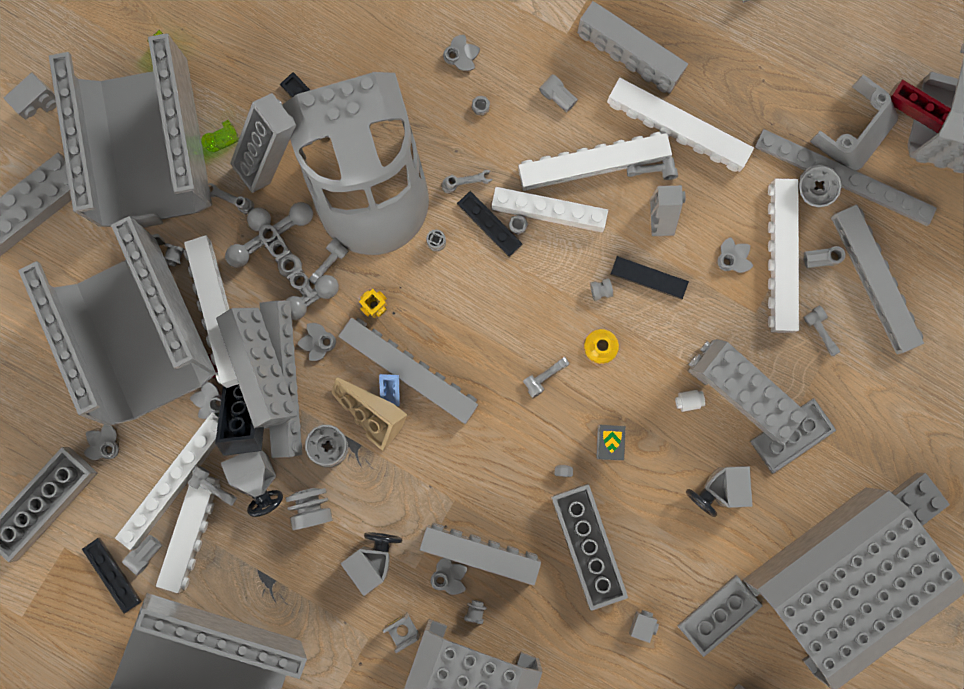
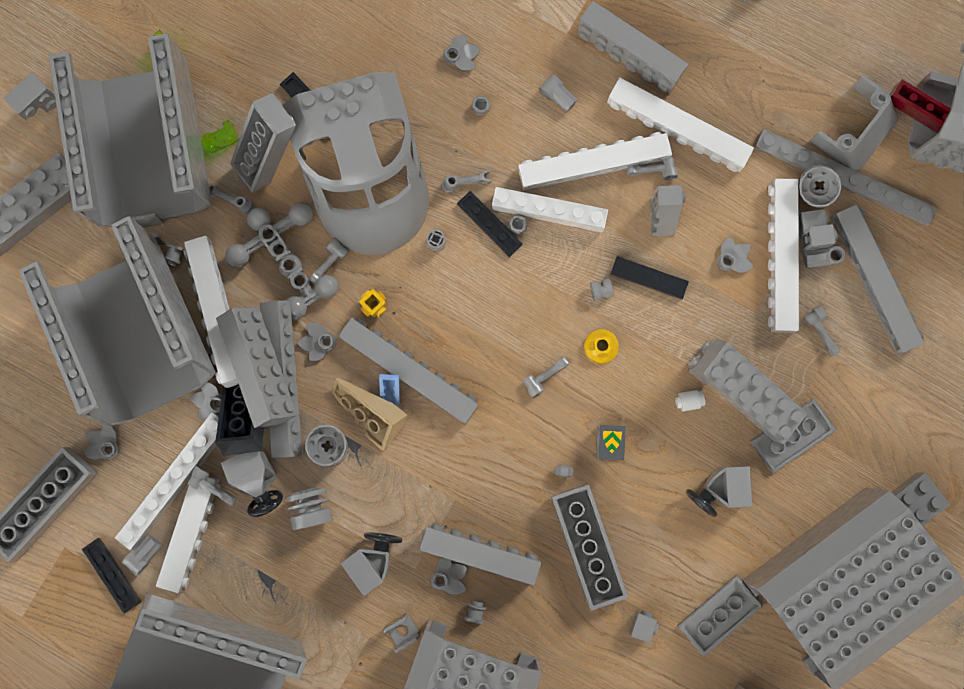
(815, 231): none -> light grey brick

